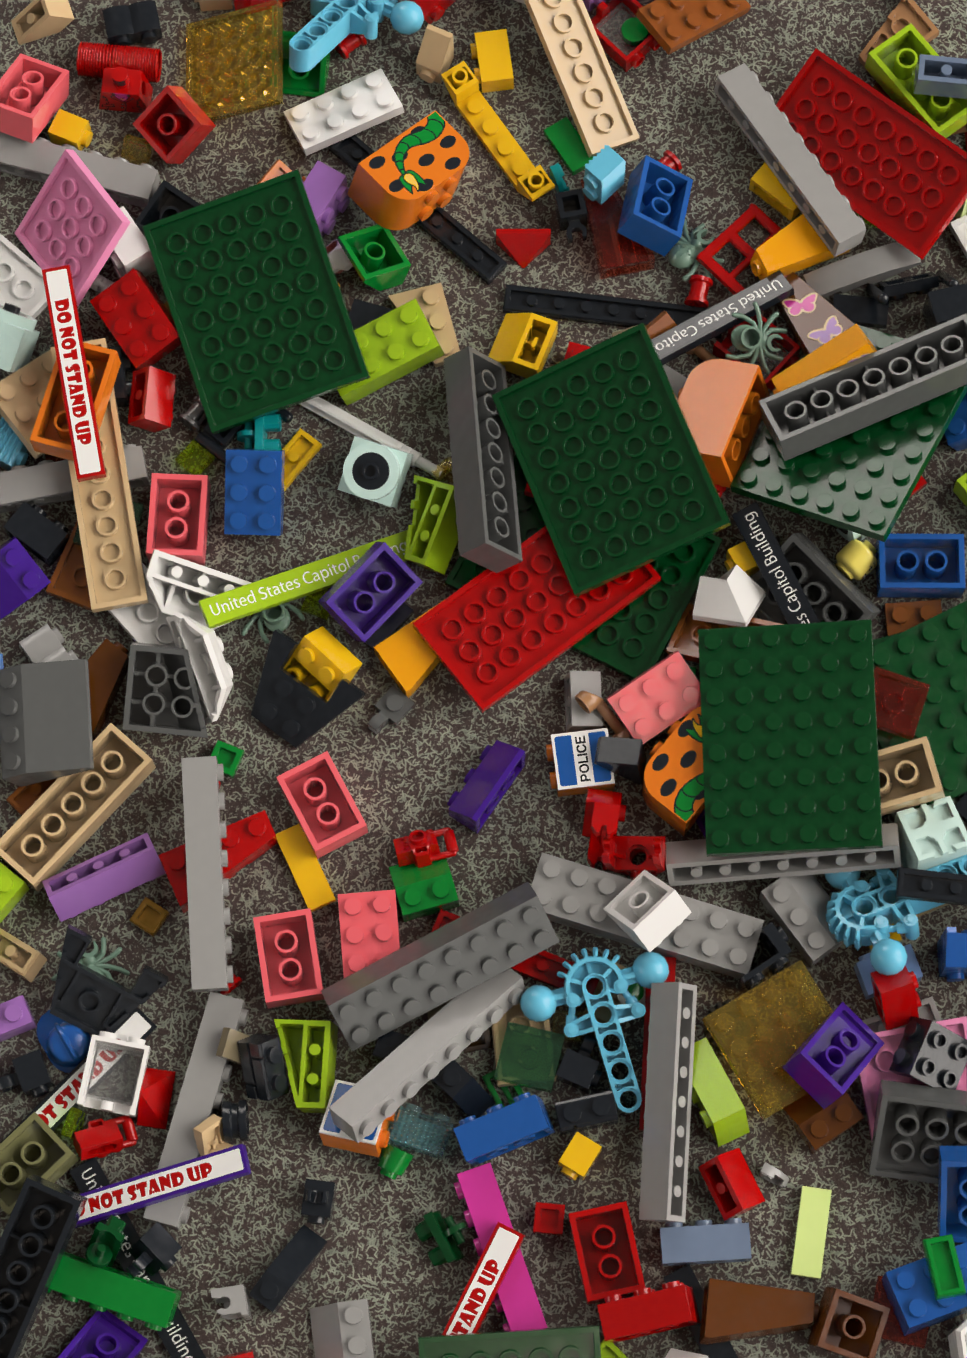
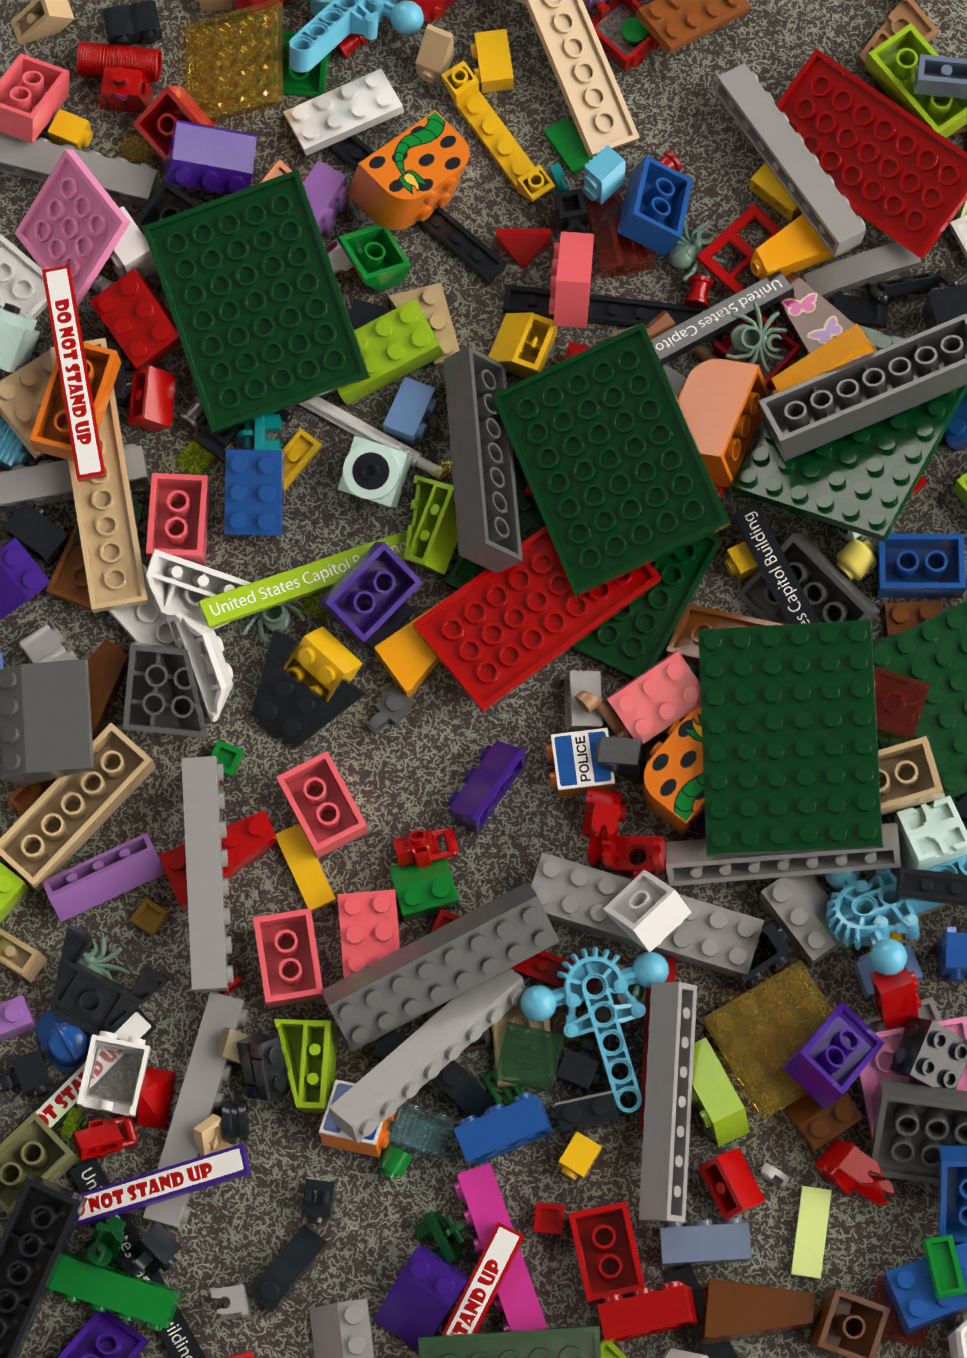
(210, 158): none -> slope
(410, 411): none -> medium blue brick
(421, 1297): none -> dark purple slope
(571, 279): none -> coral brick
(728, 599): white slope -> none
(850, 1170): none -> red piece

